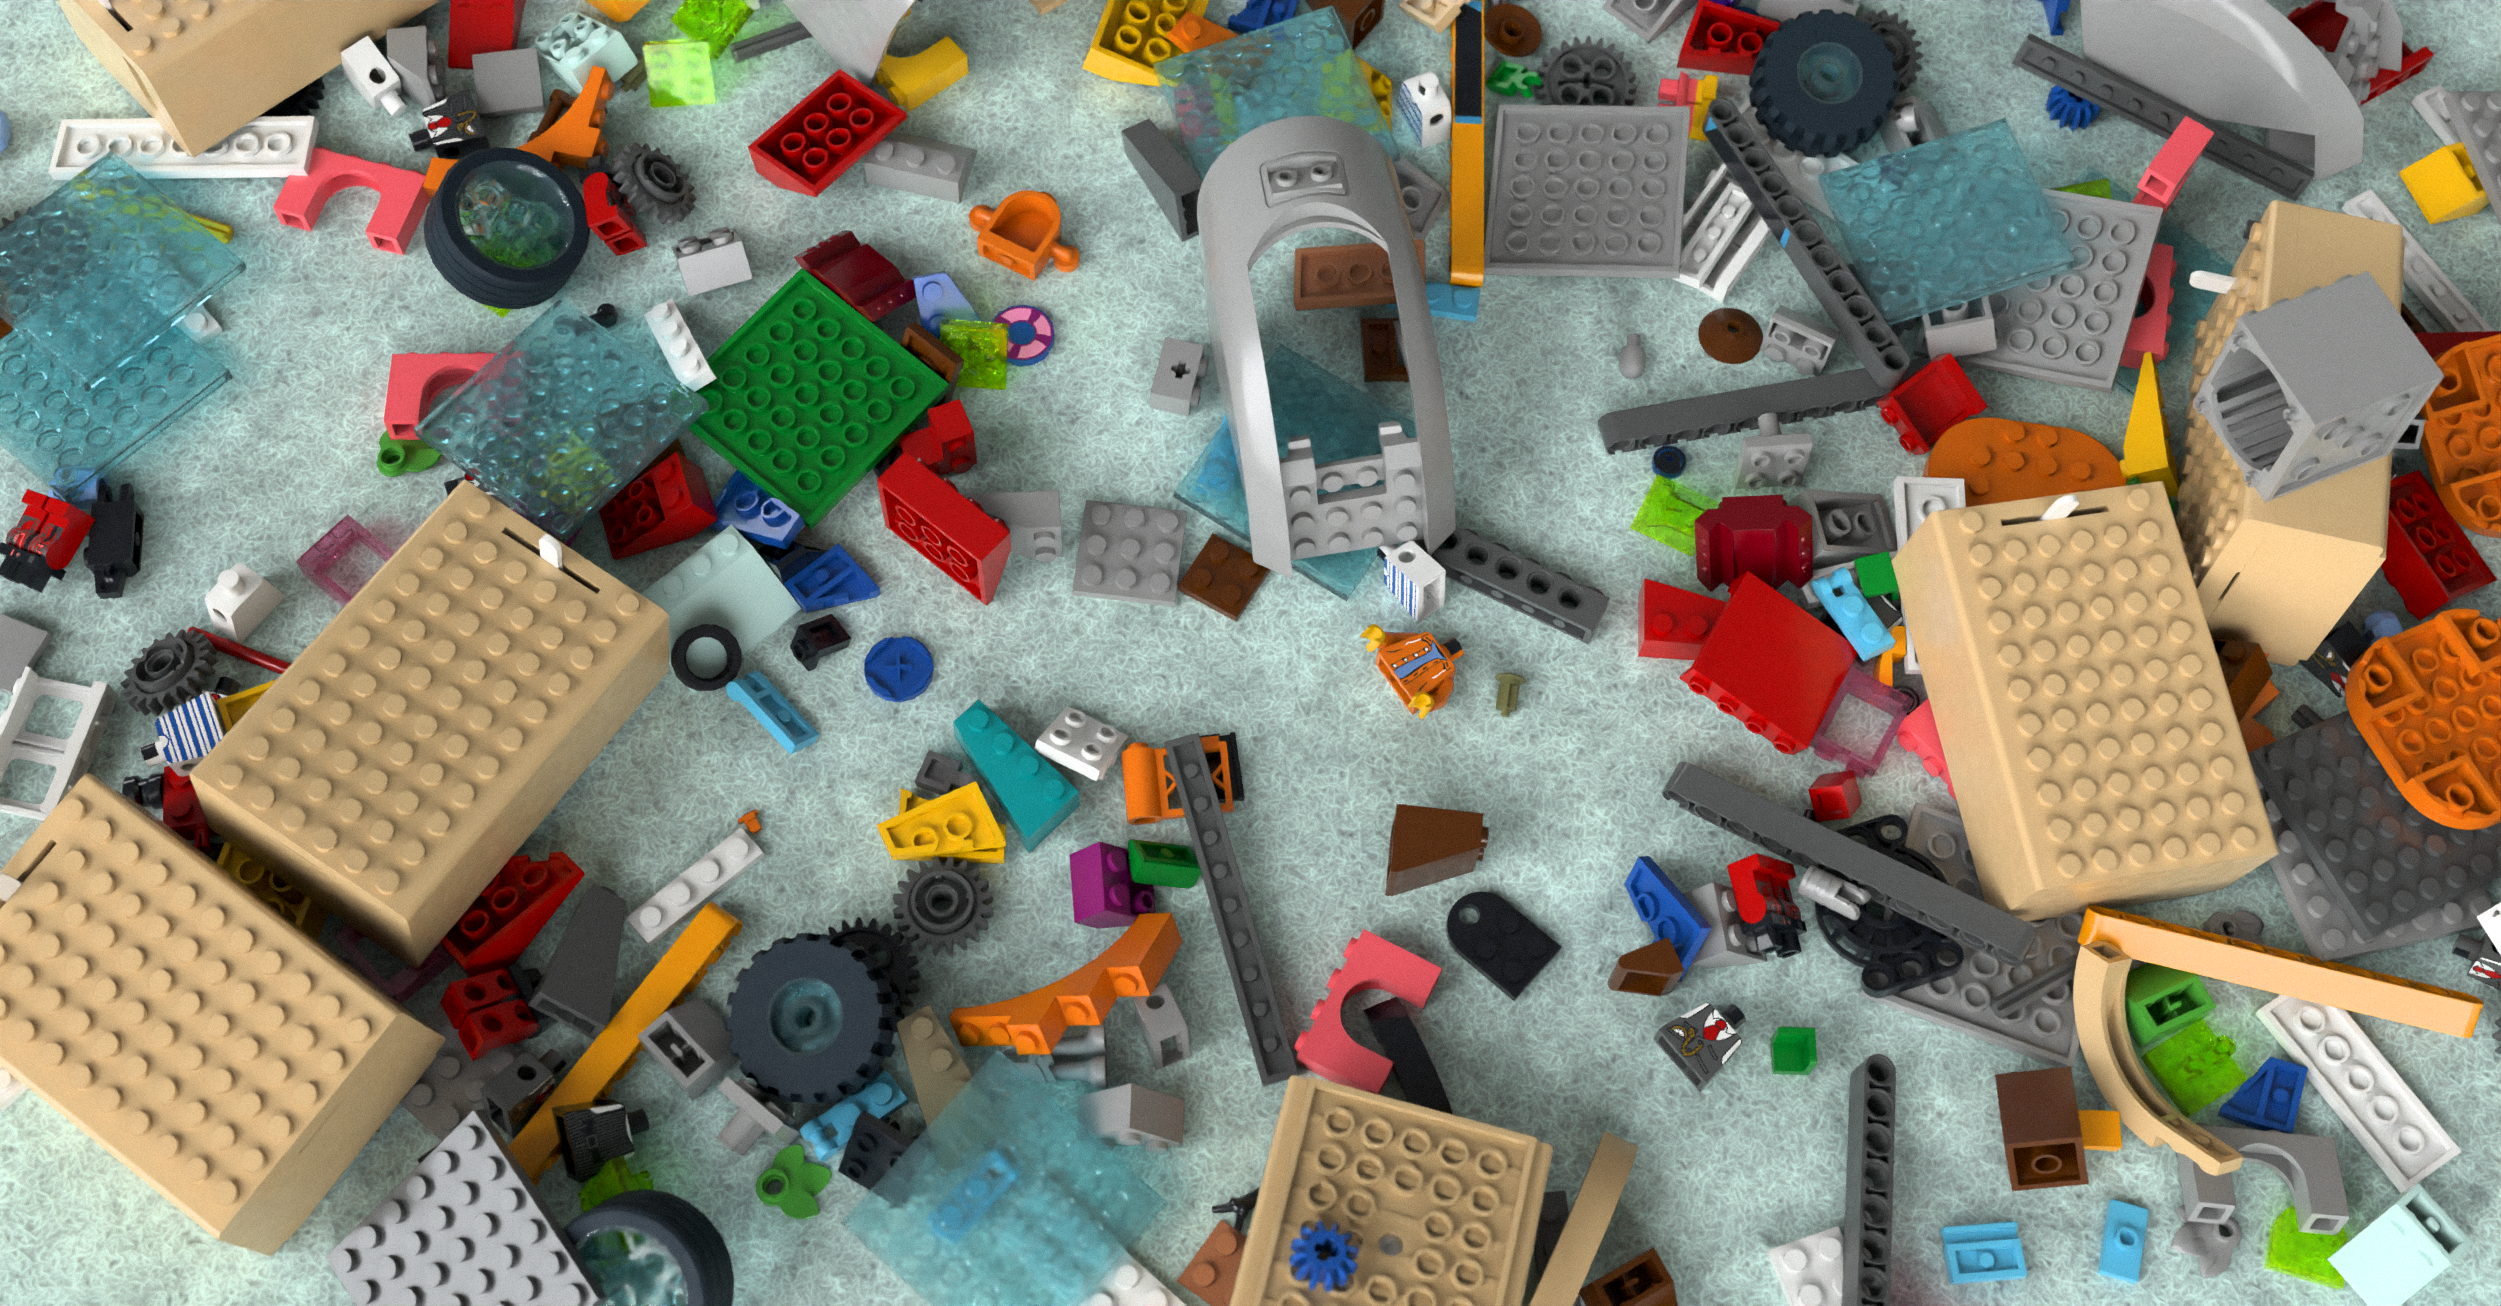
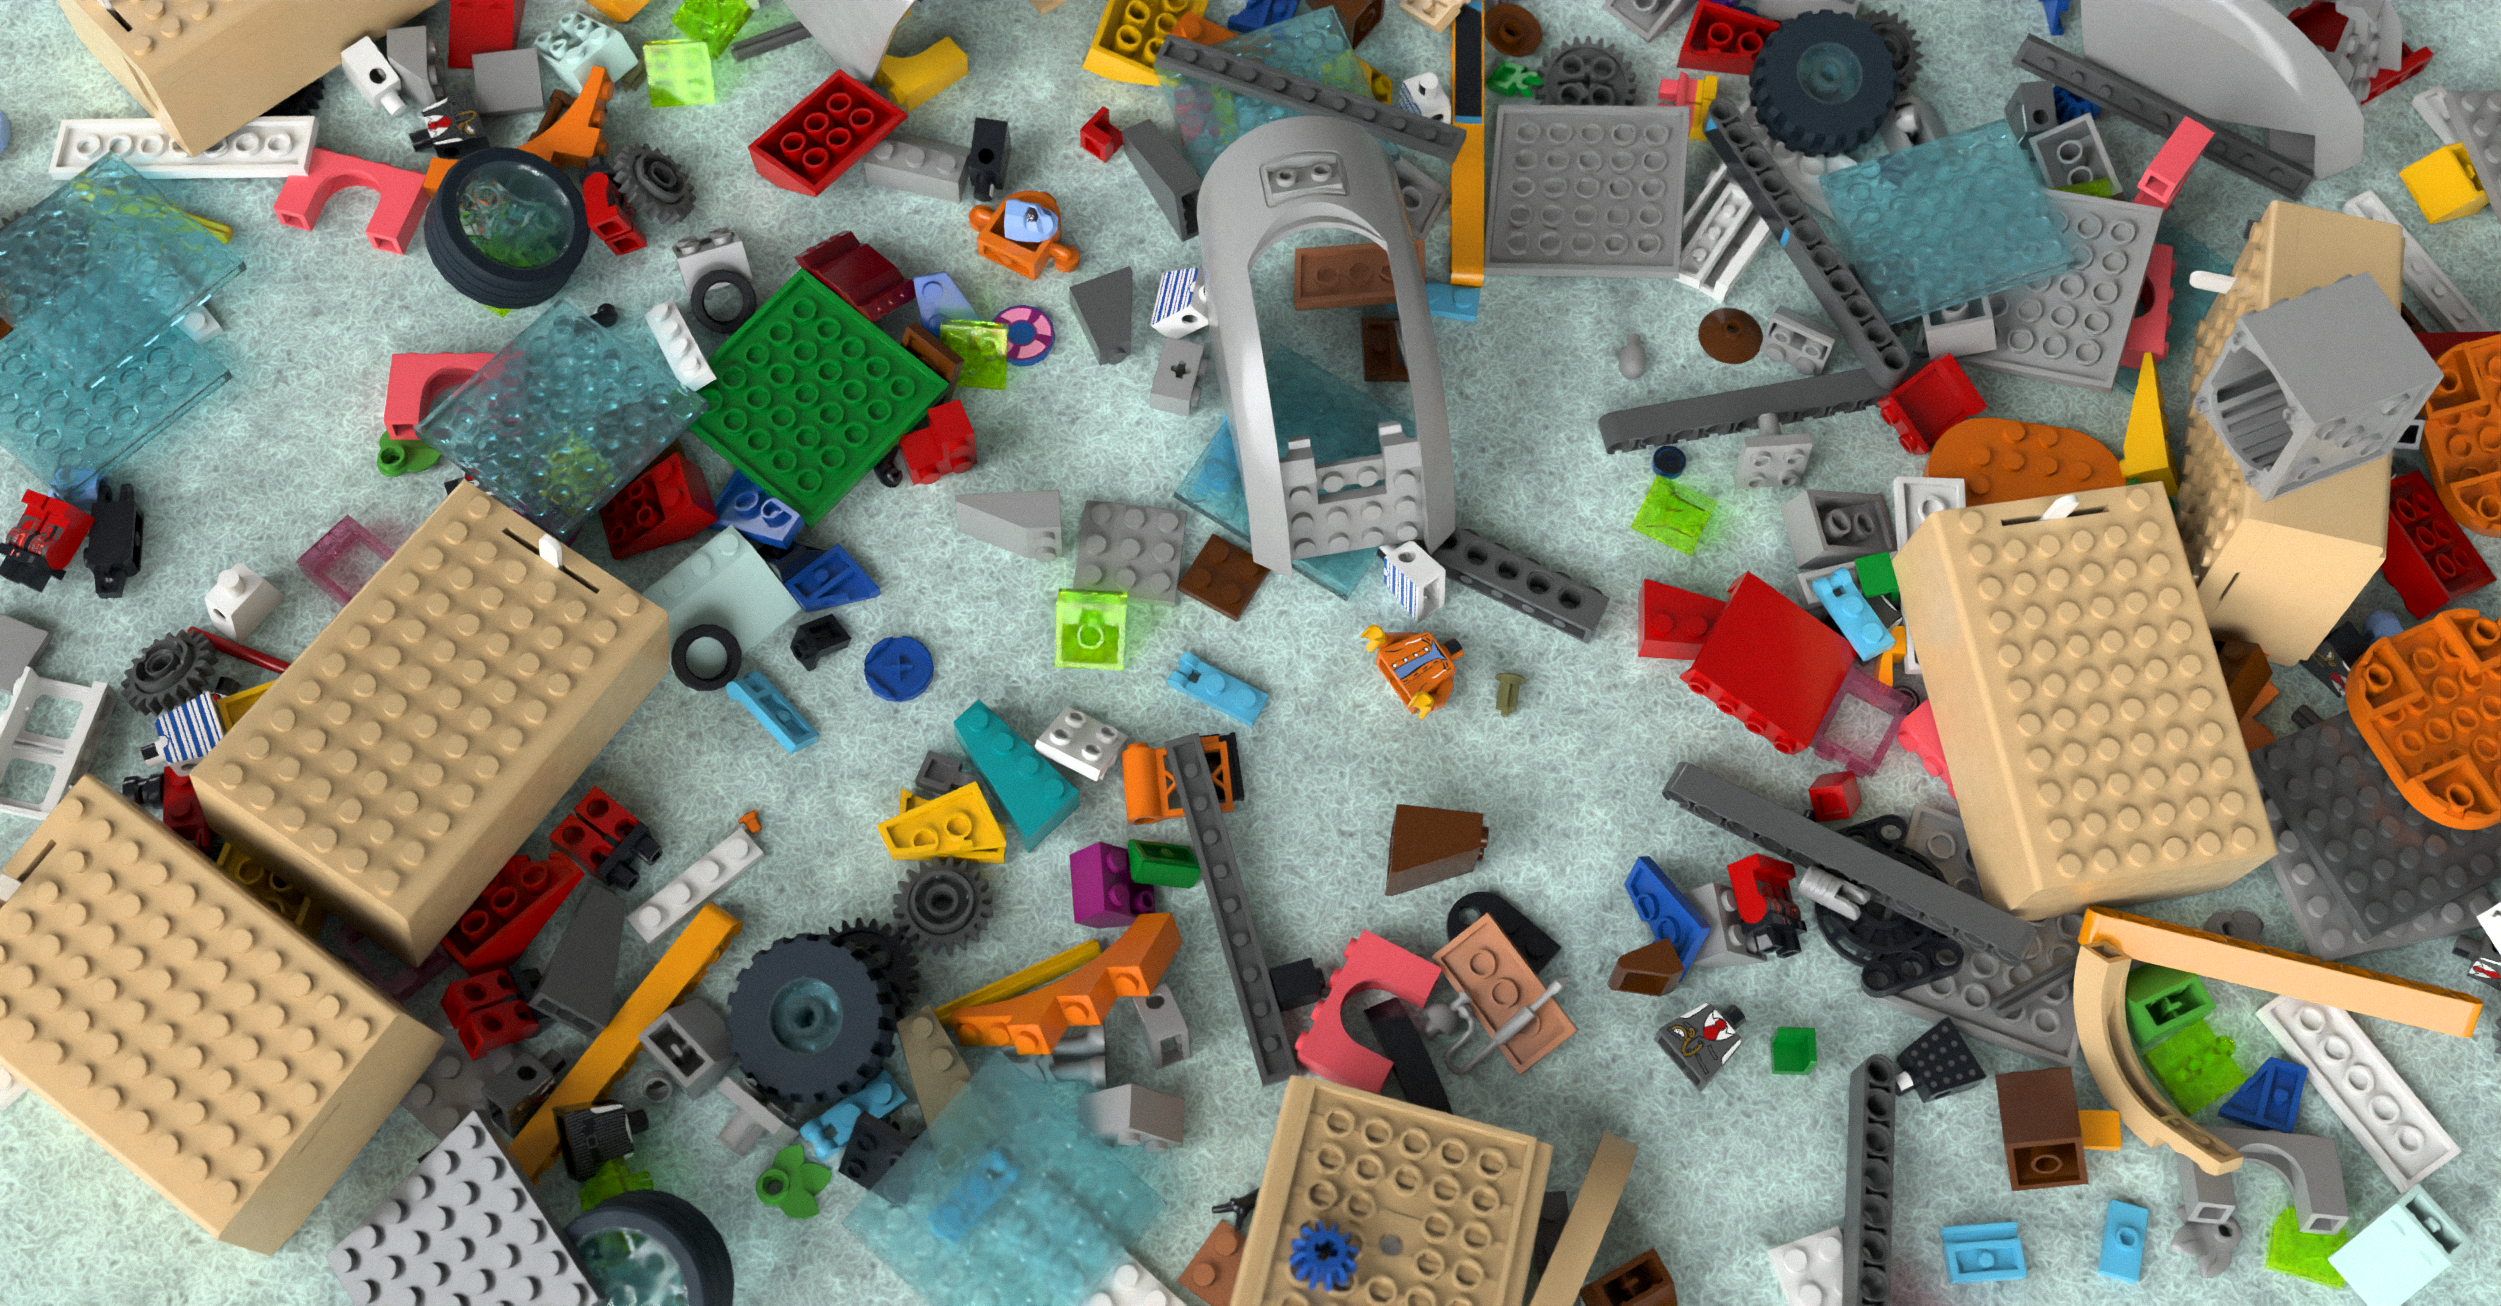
(605, 840): none -> red hips
(658, 1091): none -> light grey hinge
(698, 295): none -> black tyre
(944, 526): red slope -> none
(989, 157): none -> black torso
(1023, 980): none -> yellow axle
(1029, 221): none -> light blue rock
(1090, 629): none -> clear neon green slope
(1100, 136): none -> red panel
(1106, 314): none -> dark grey slope
(1180, 303): none -> white torso
(1218, 689): none -> medium azure plate
(1297, 984): none -> black brick
(1310, 97): none -> dark grey plate
(1445, 1018): none -> light grey piece
(1502, 984): none -> nougat plate
(1755, 537): dark red slope -> none
(1938, 1064): none -> black torso
(2031, 112): none -> dark grey torso
(2074, 155): none -> light grey slope

